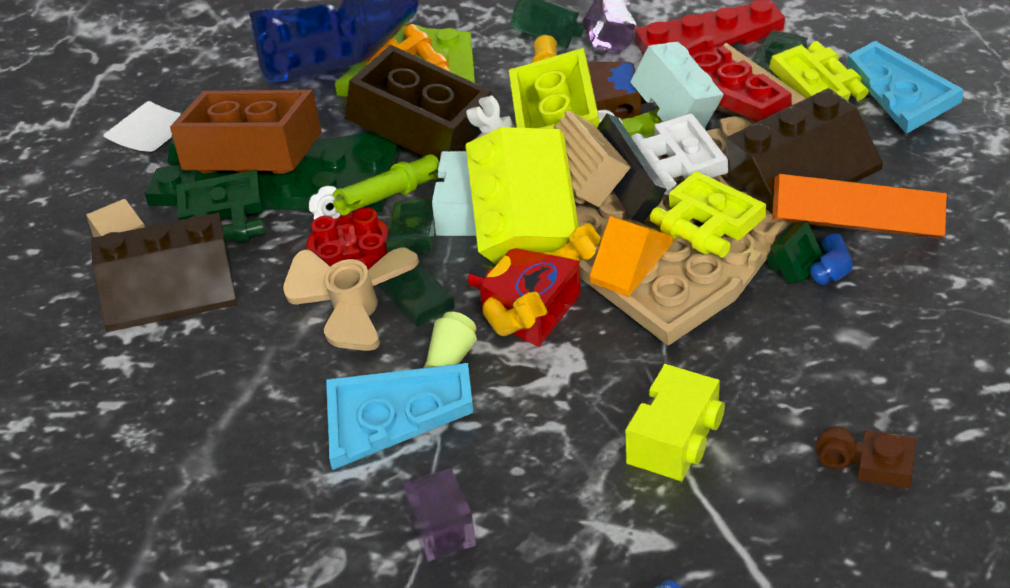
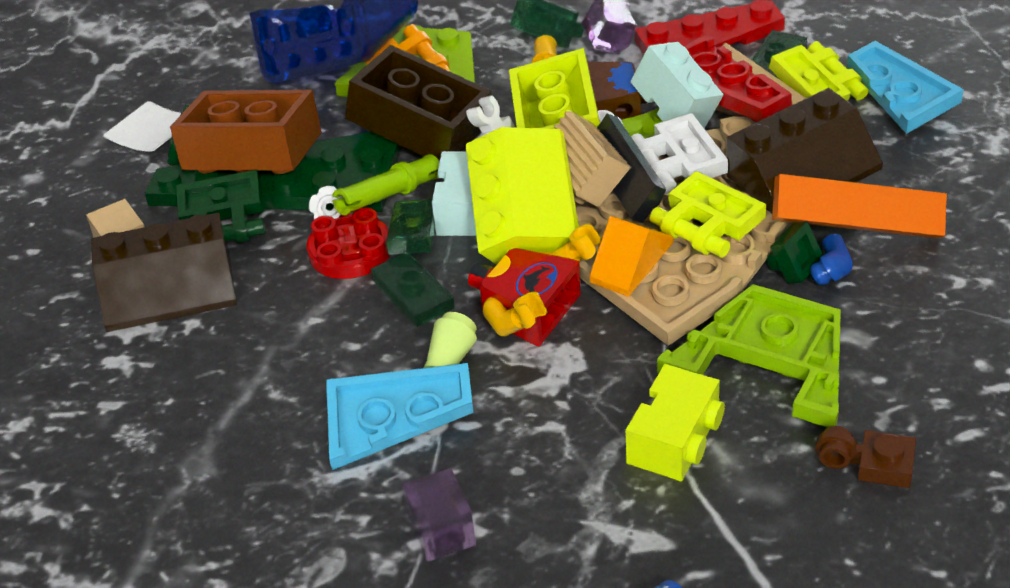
(350, 291): tan piece -> none
(778, 335): none -> lime wing

